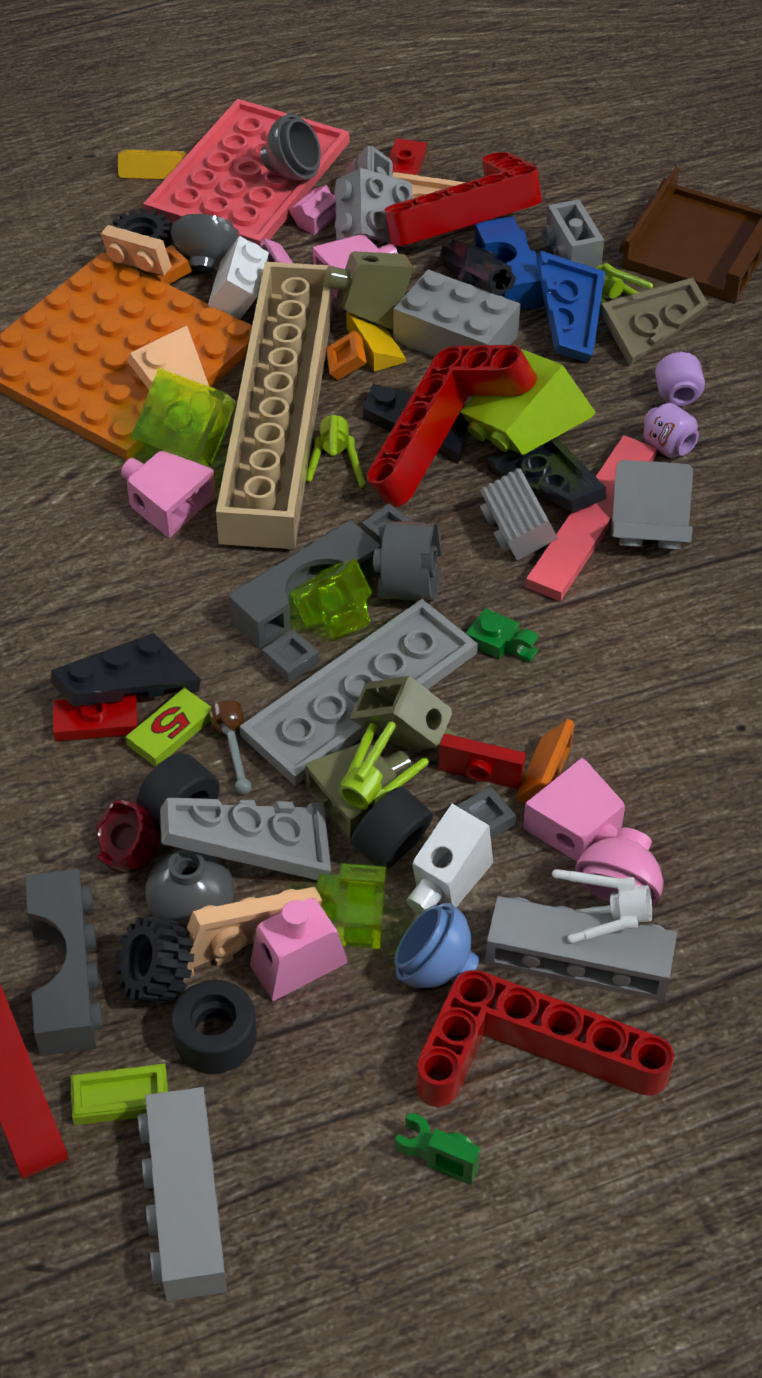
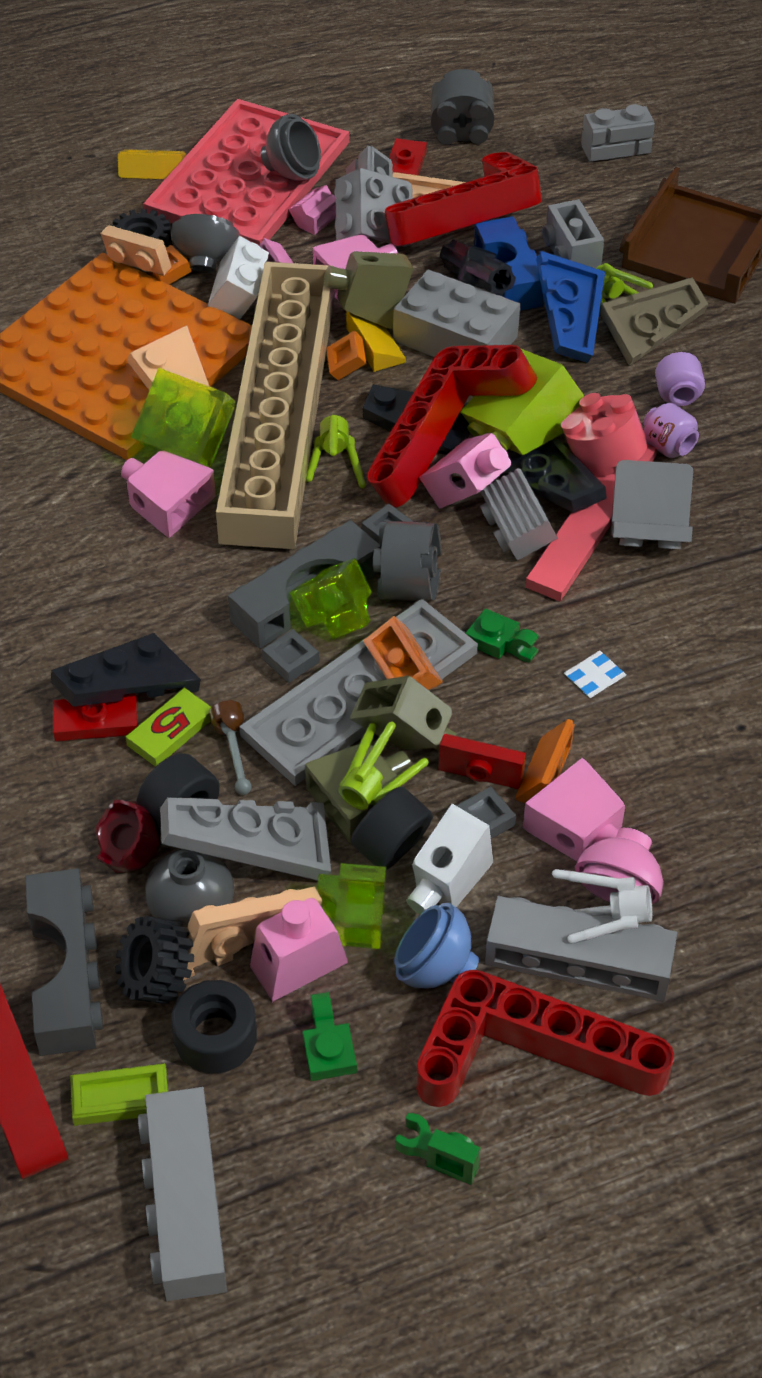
(329, 1045): none -> green plate
(400, 654): none -> orange slope
(462, 107): none -> dark grey brick
(475, 460): none -> bright pink torso
(595, 674): none -> white sticker
(604, 432): none -> coral brick
(617, 133): none -> light grey brick

